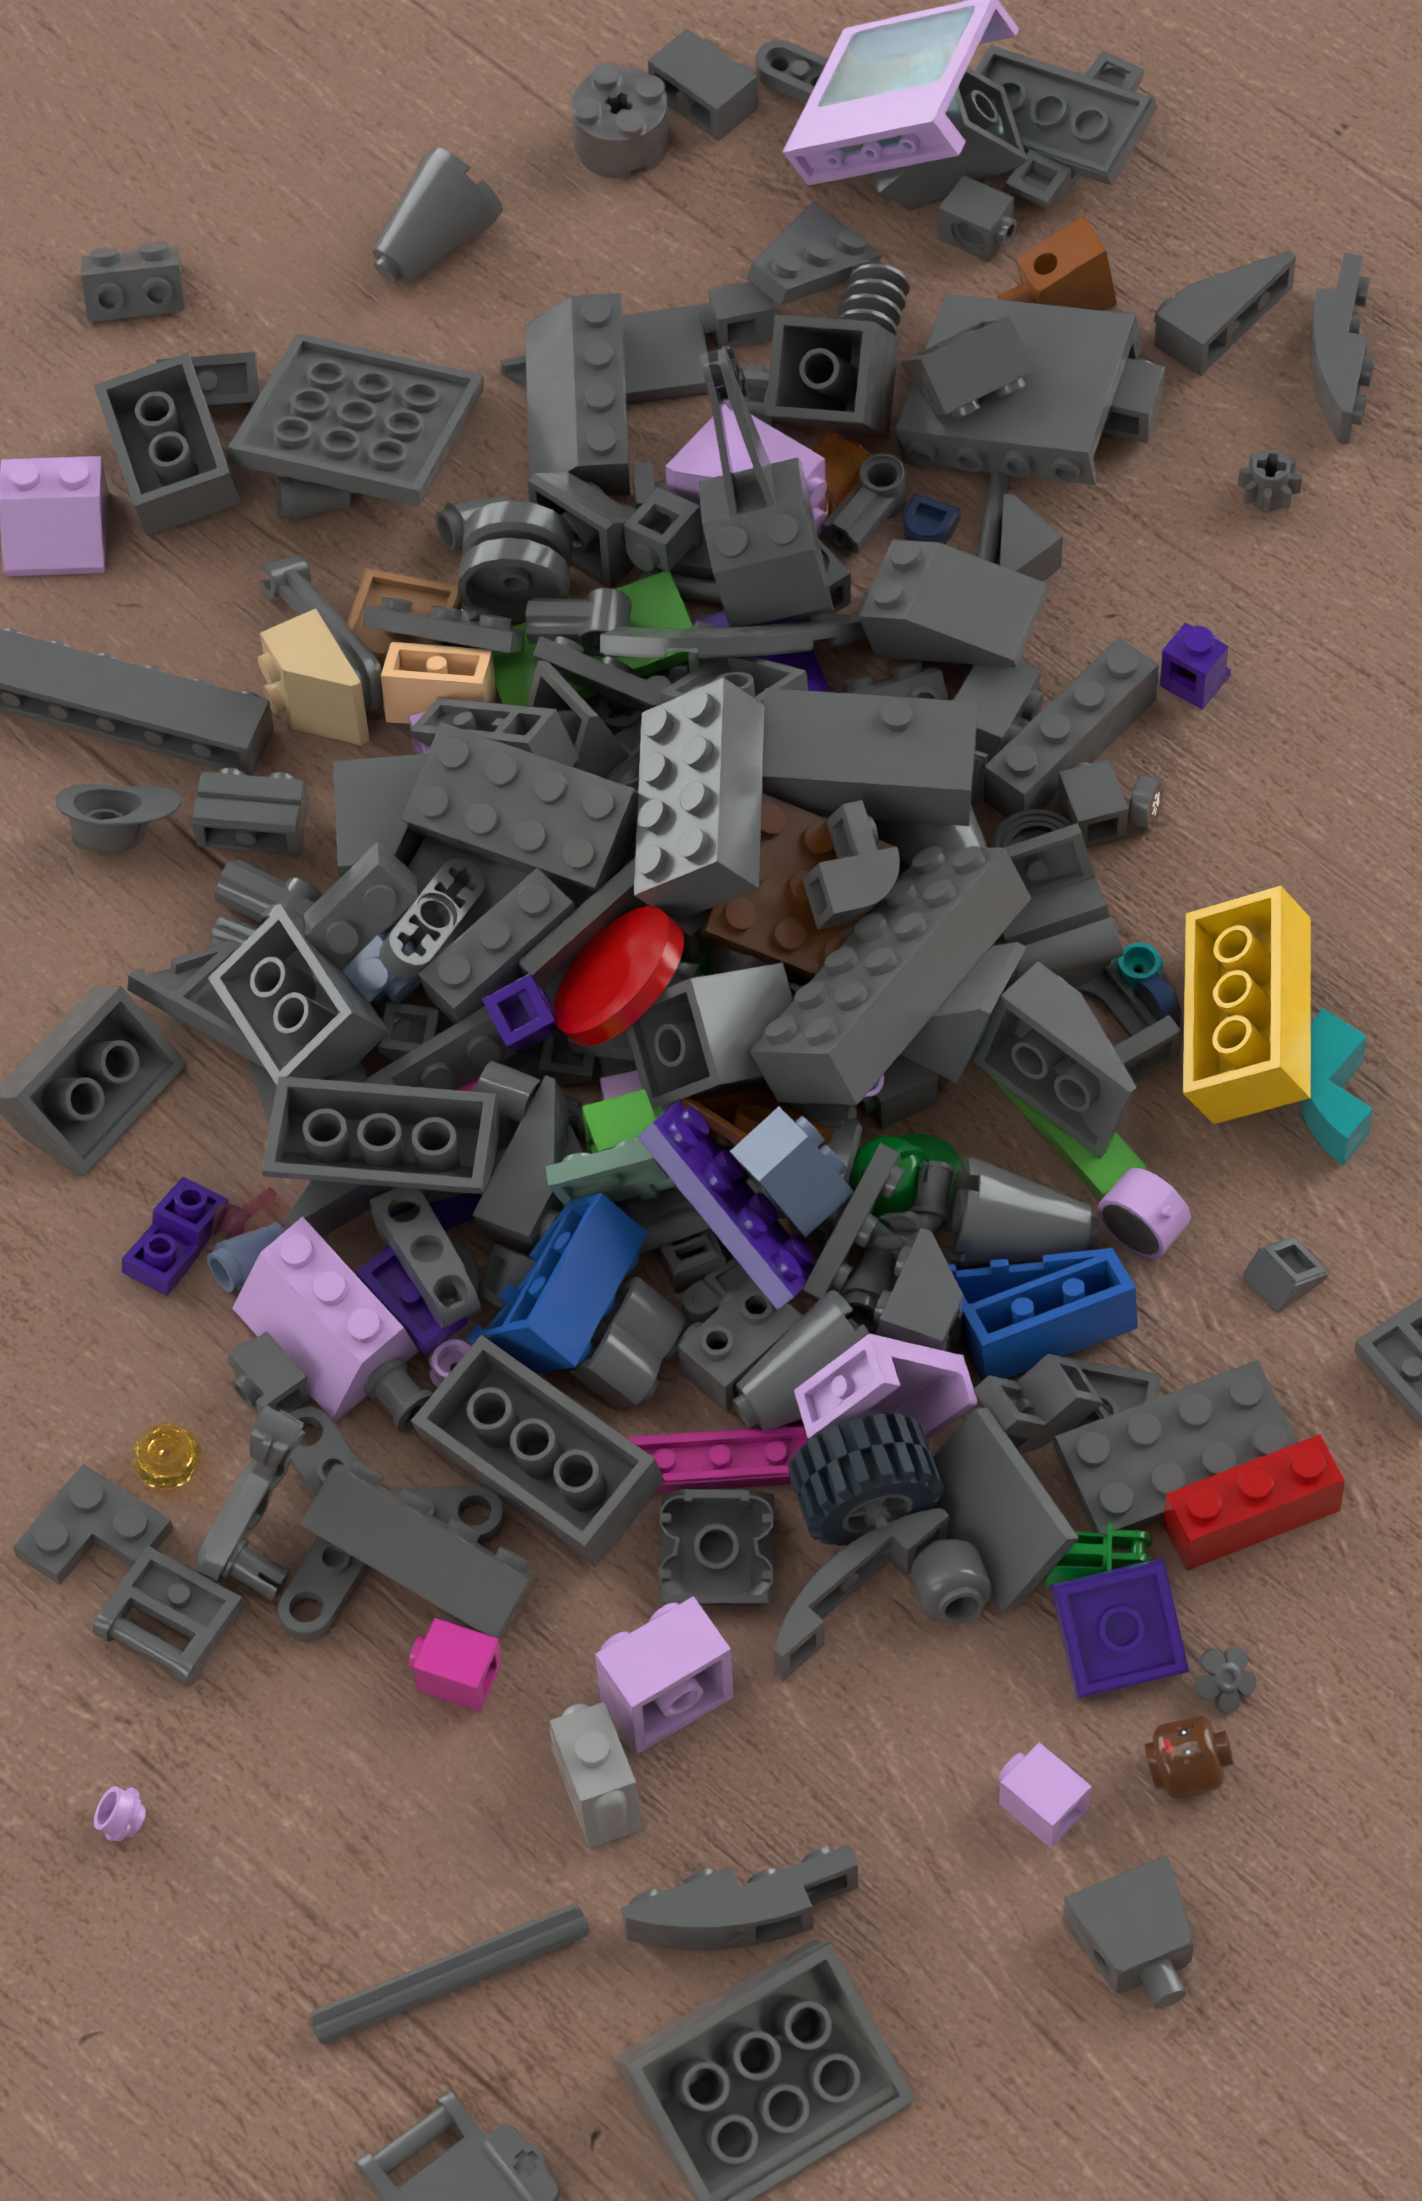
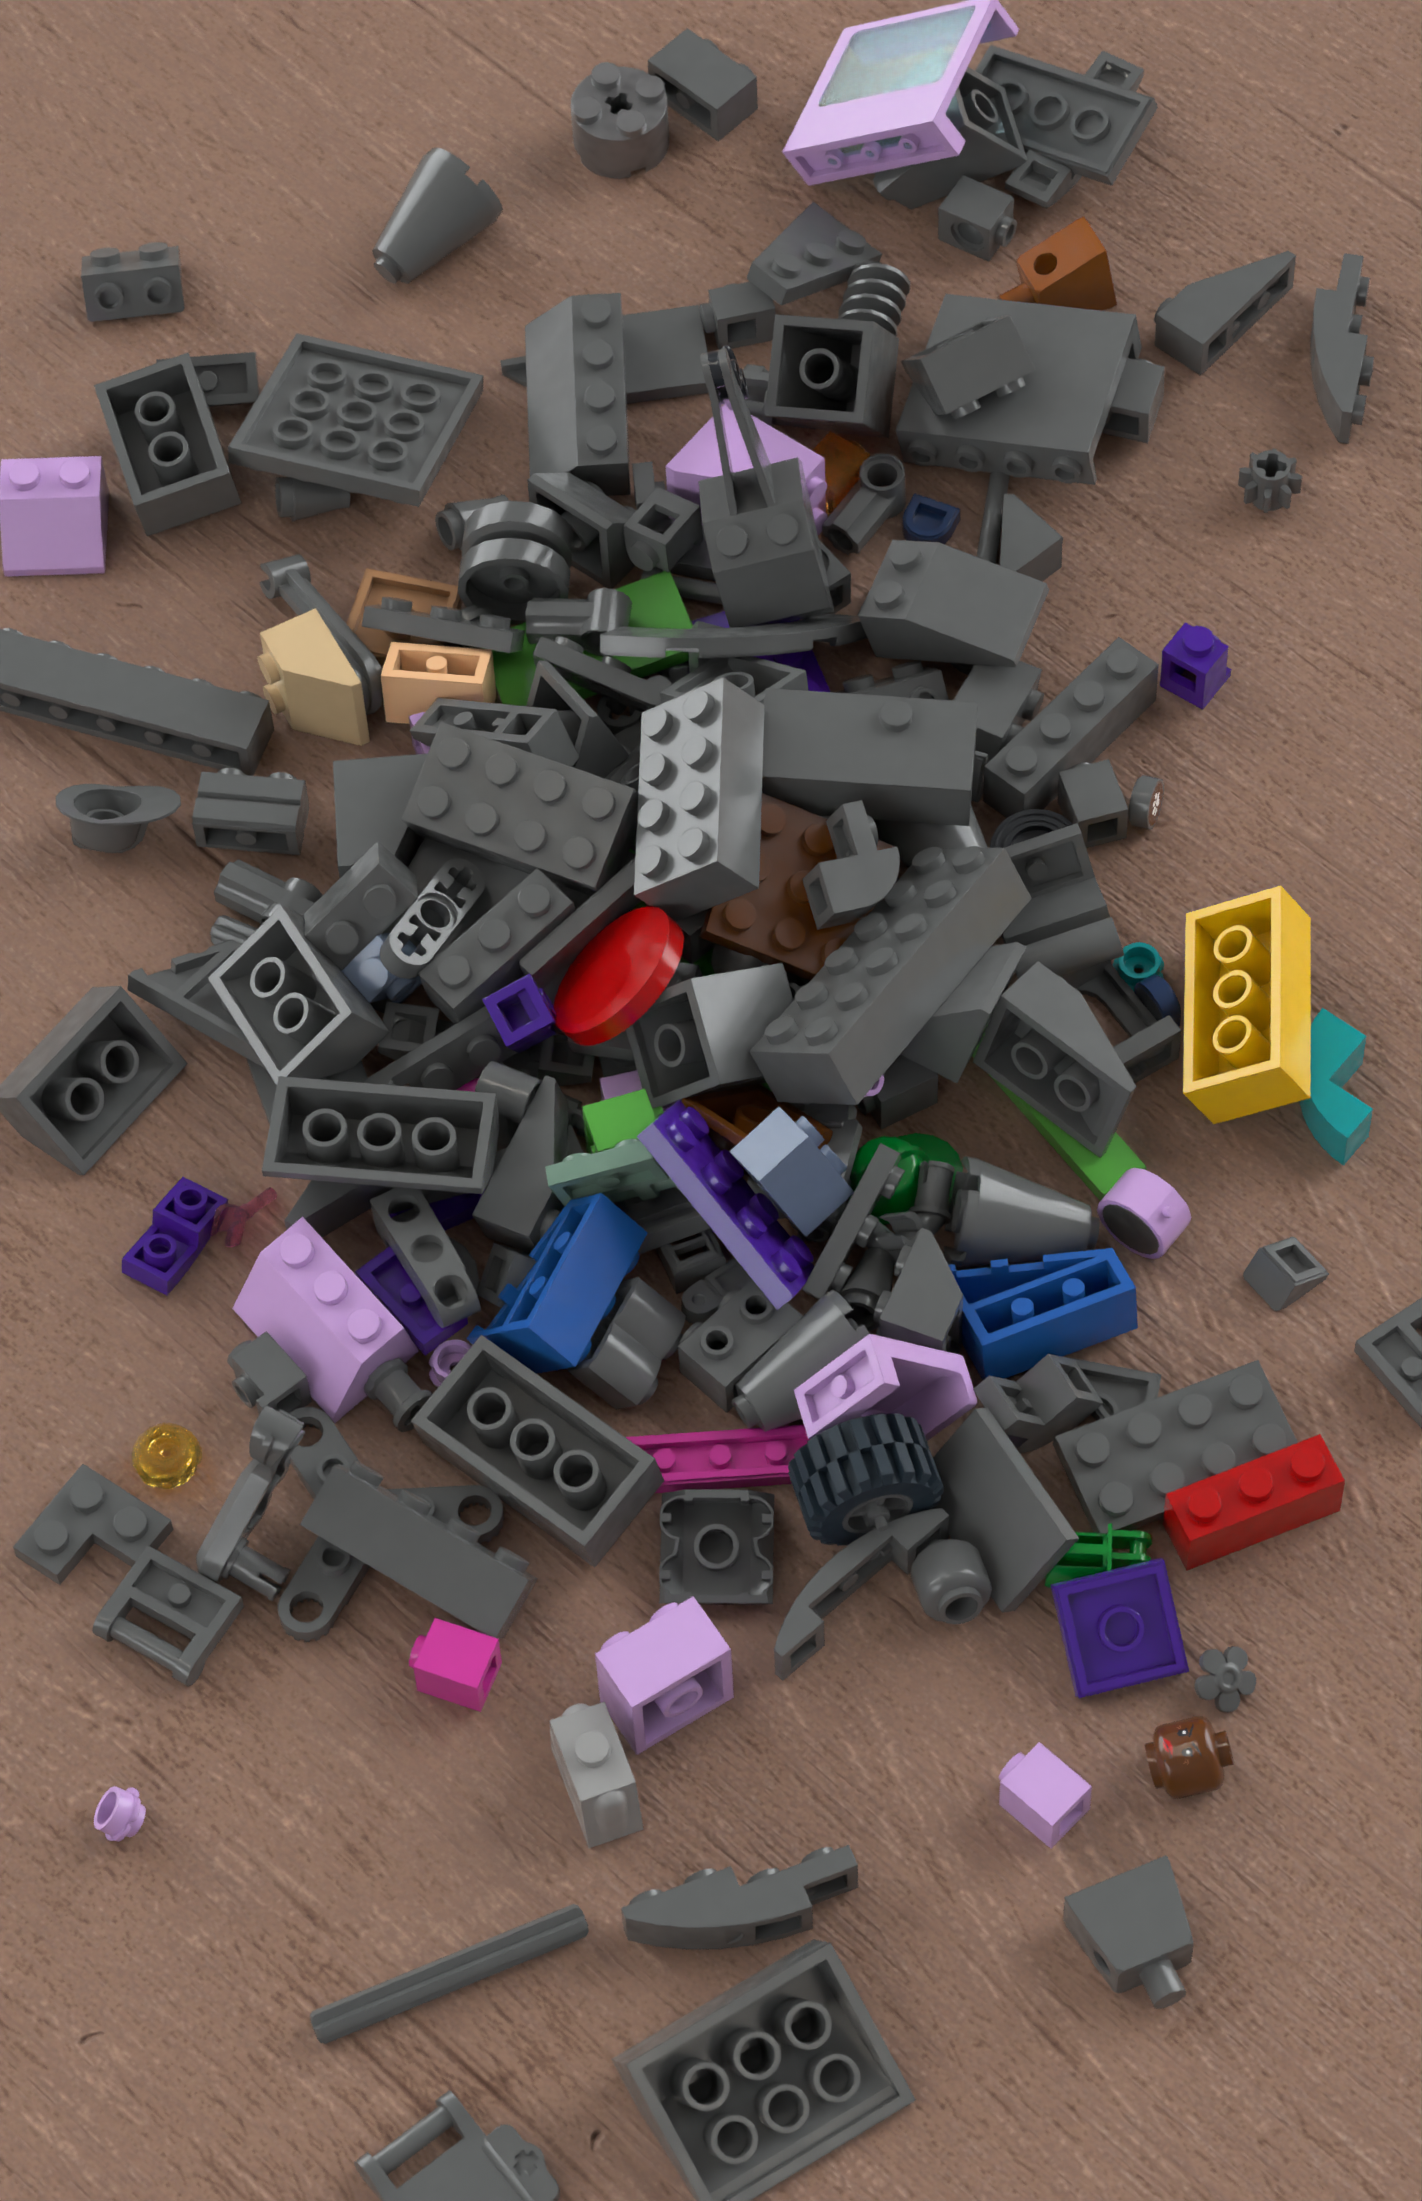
(236, 1256): sand blue cone -> none
(798, 65): dark grey plate -> none

